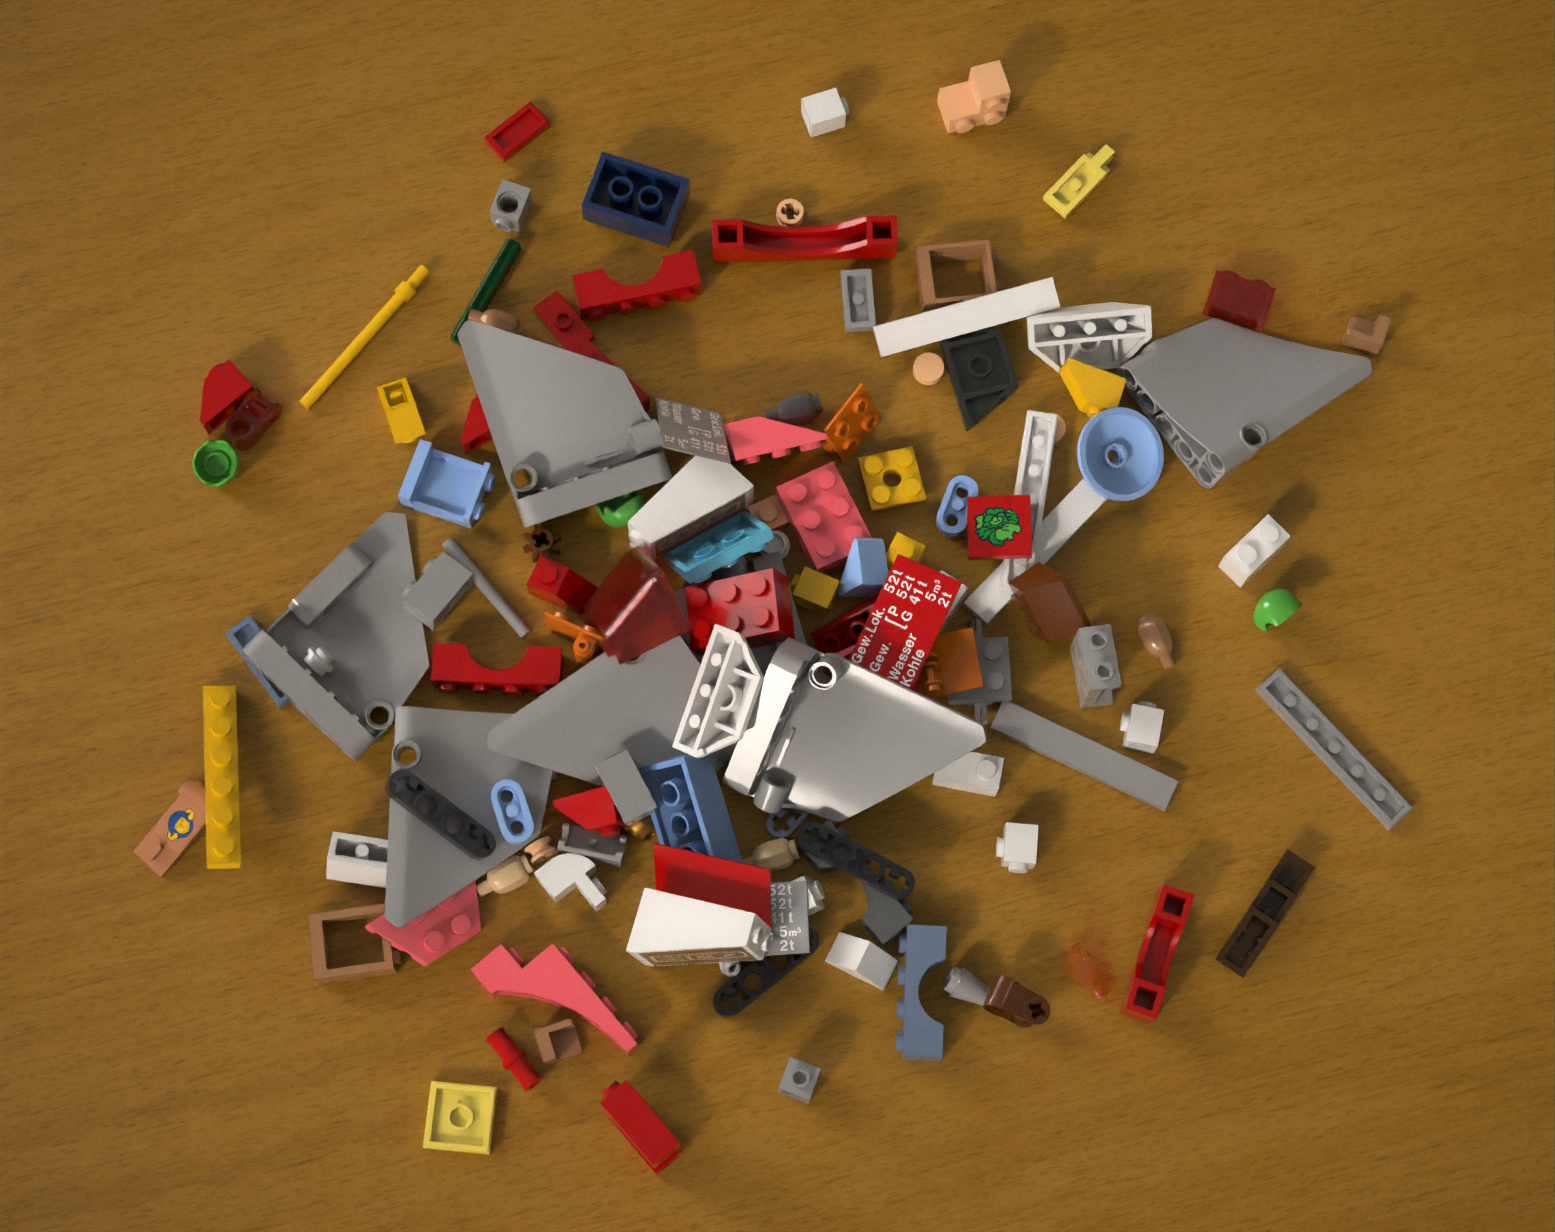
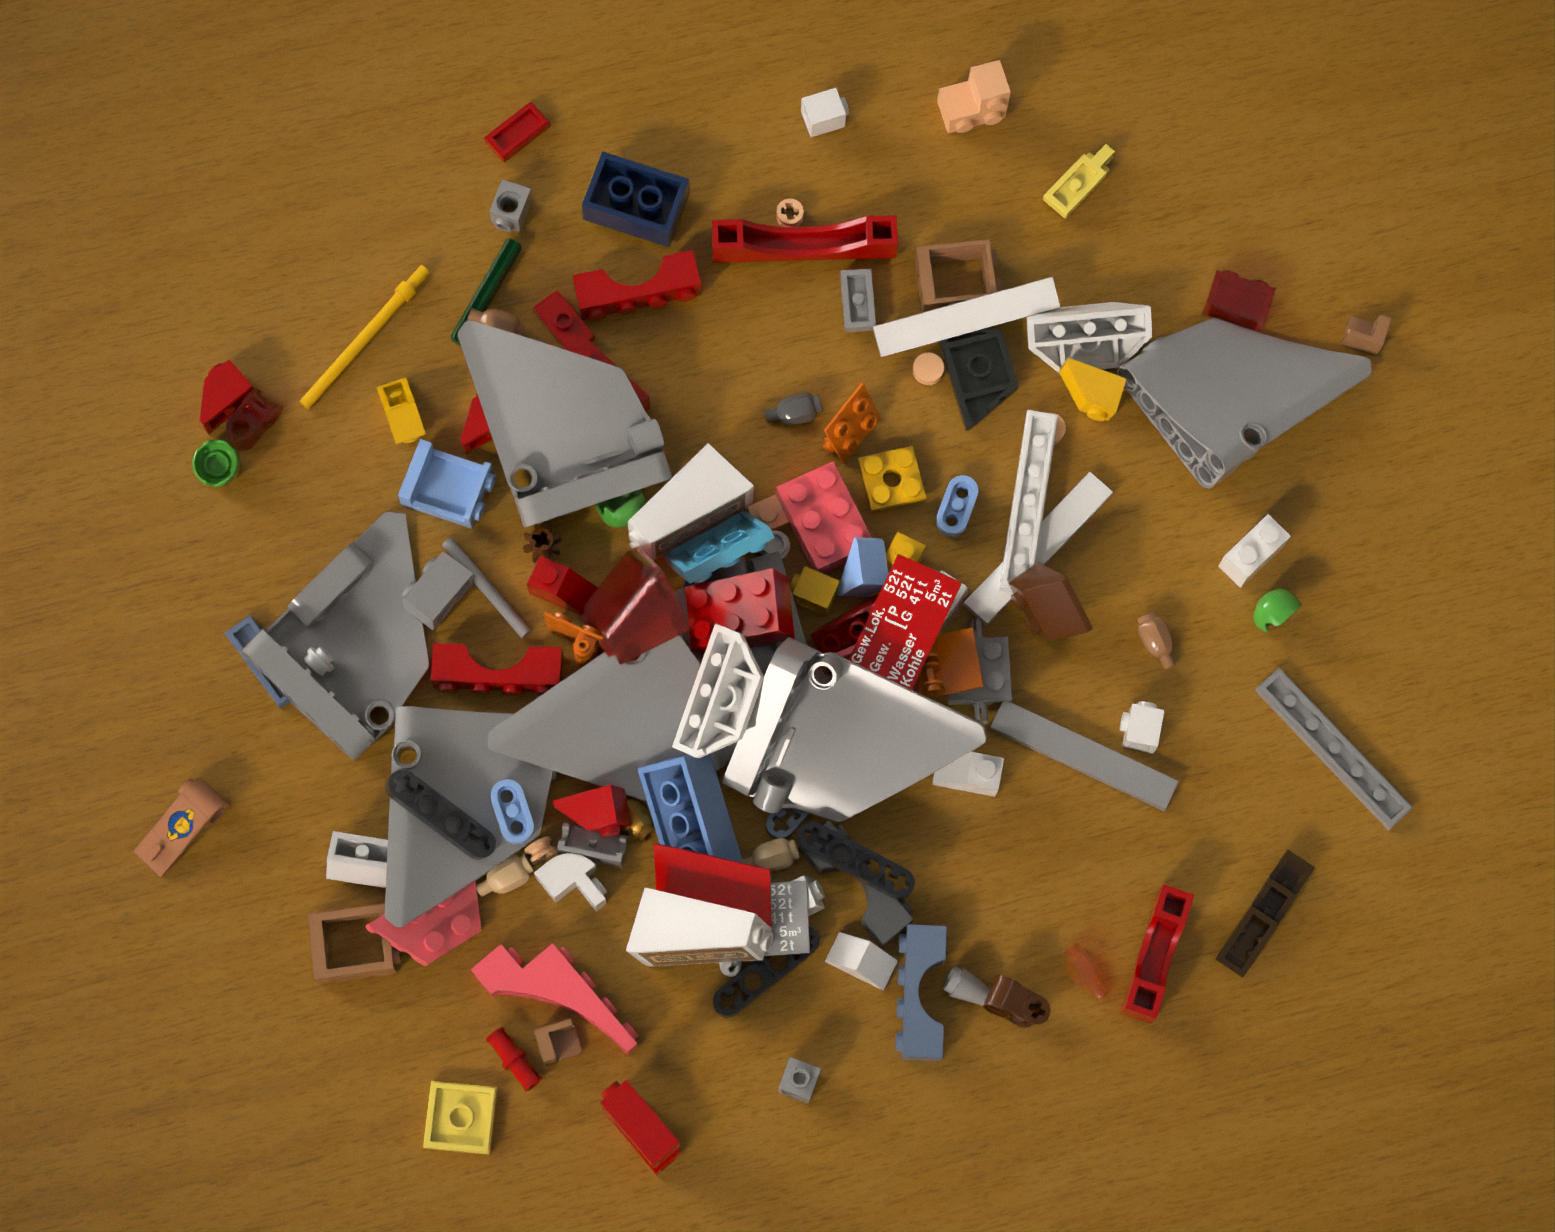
(221, 777): yellow plate -> none
(626, 787): light grey hinge -> none
(692, 430): light grey sticker -> none
(761, 436): coral slope -> none
(999, 527): red tile -> none
(1018, 847): white brick -> none
(1095, 665): light grey panel -> none
(1135, 453): light blue dish -> none

